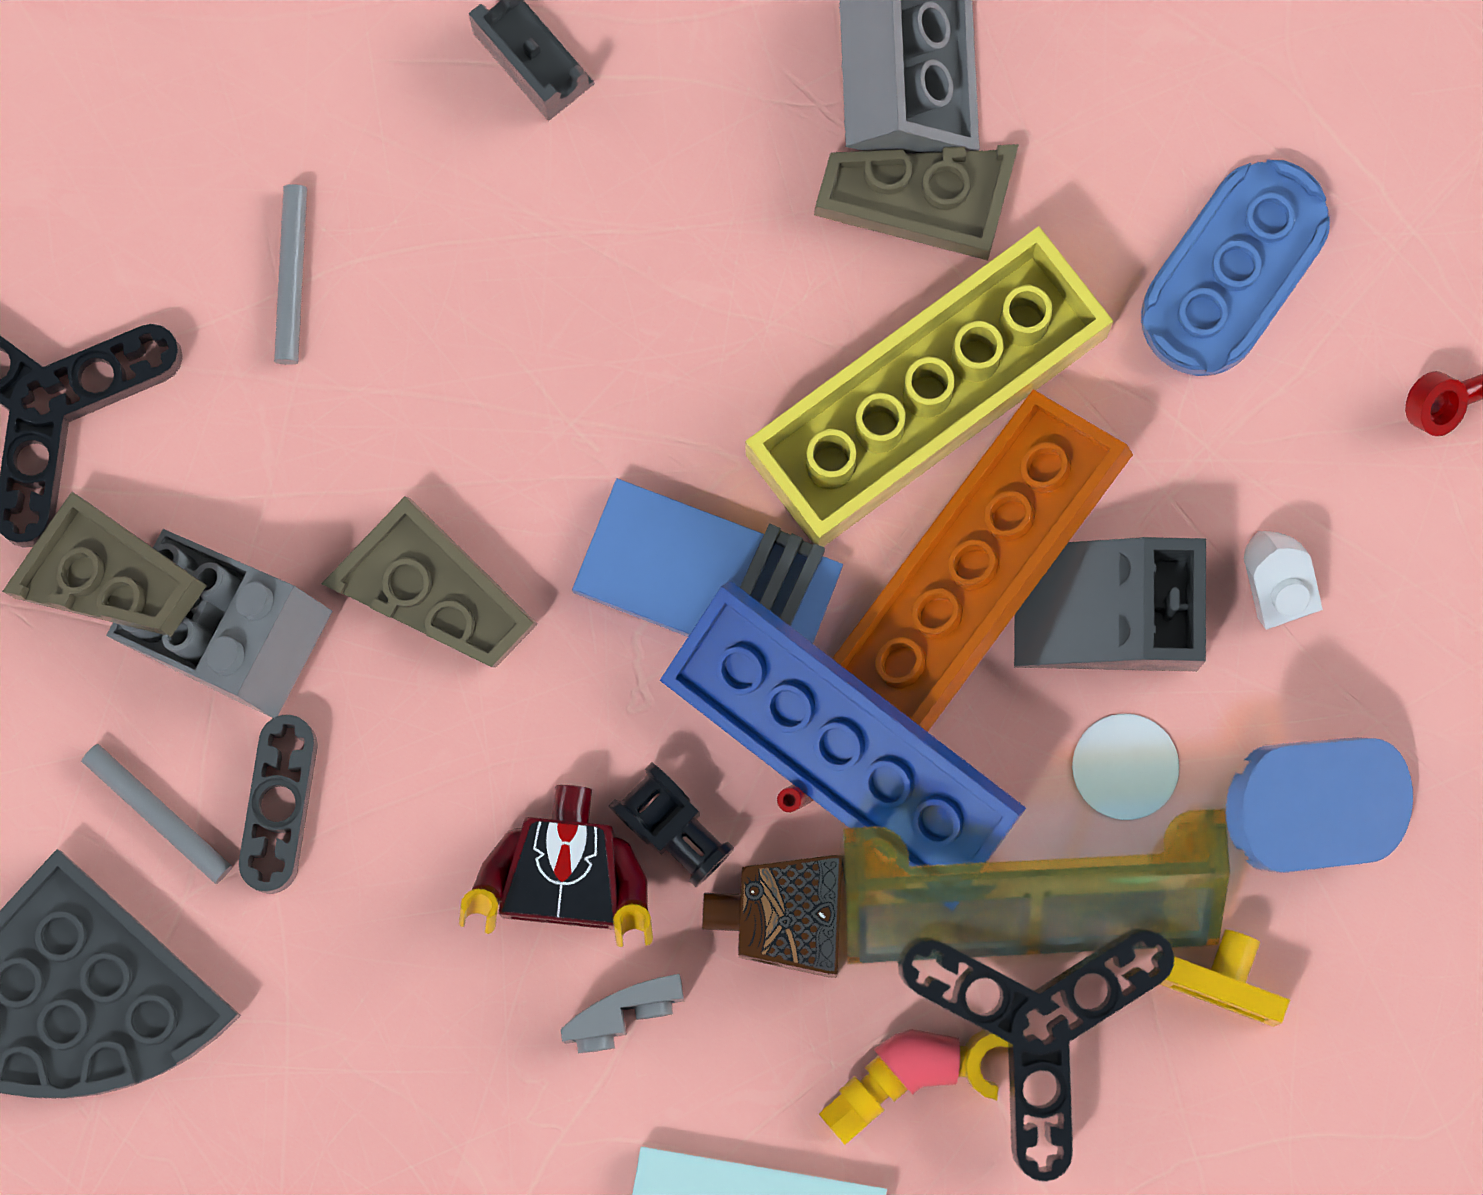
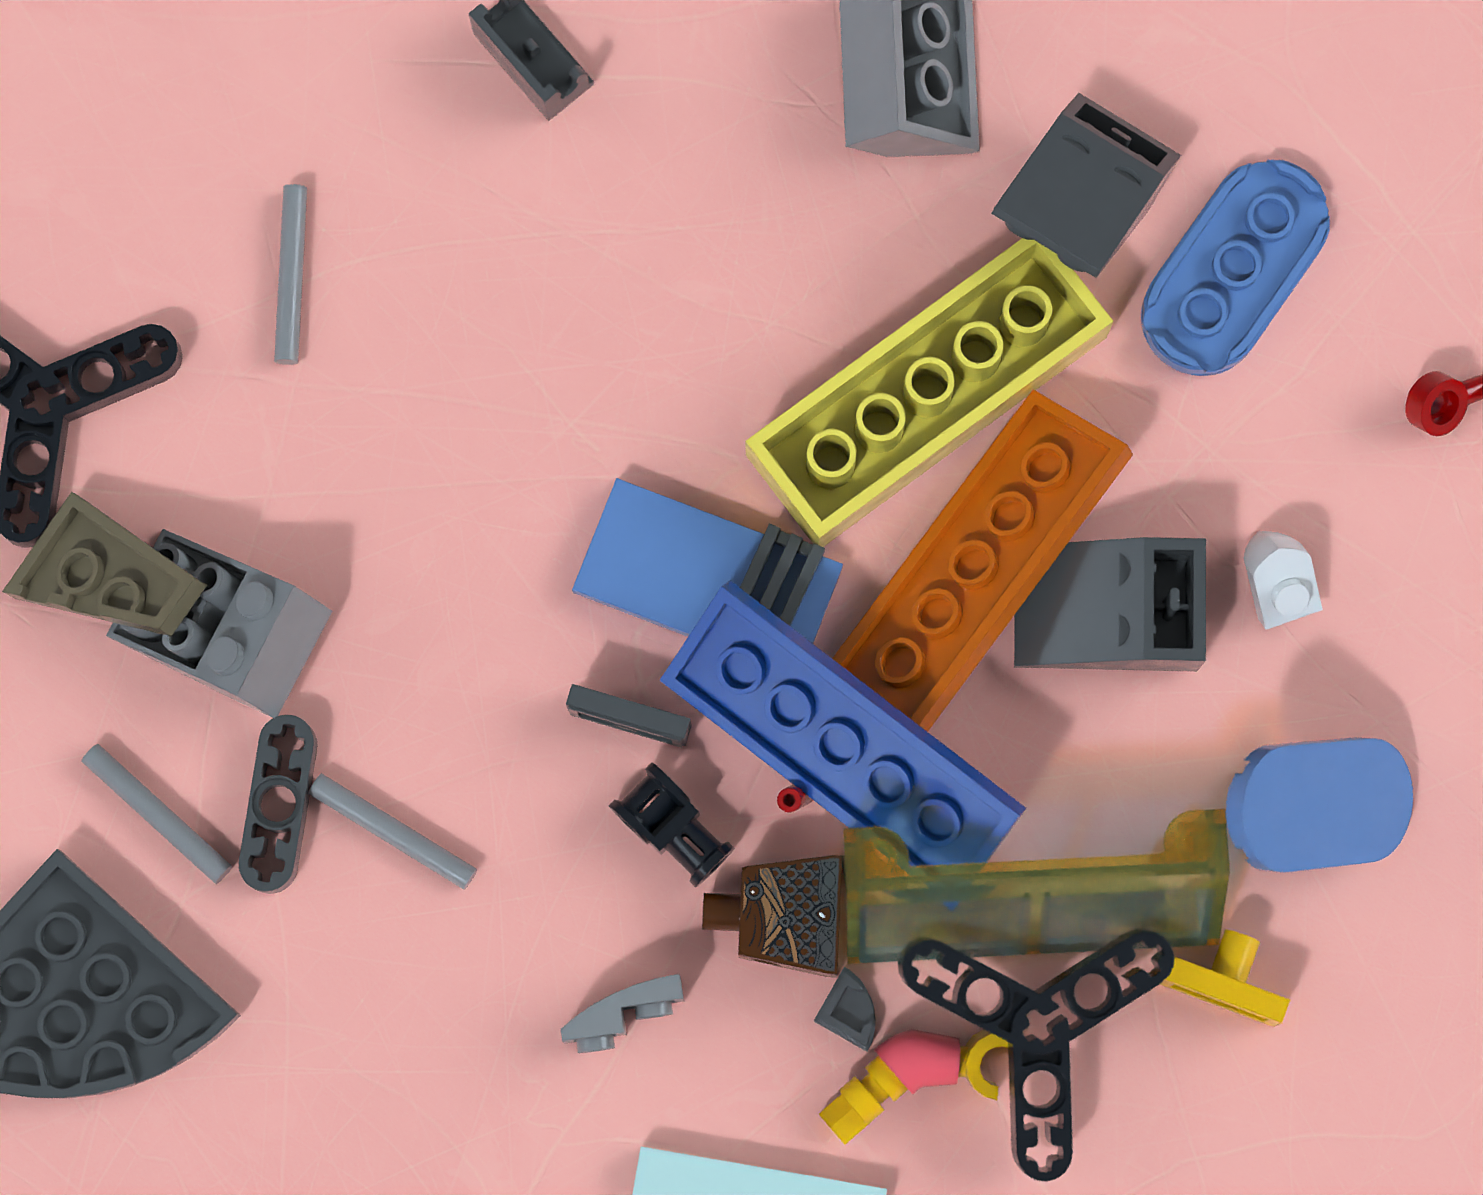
(392, 831): none -> light grey bar
(429, 583): dark tan wing -> none
(563, 874): torso -> none
(628, 716): none -> dark grey tile
(849, 1011): none -> flat silver tile
(923, 197): dark tan wing -> none
(1086, 186): none -> dark grey slope
(1125, 766): white sticker -> none

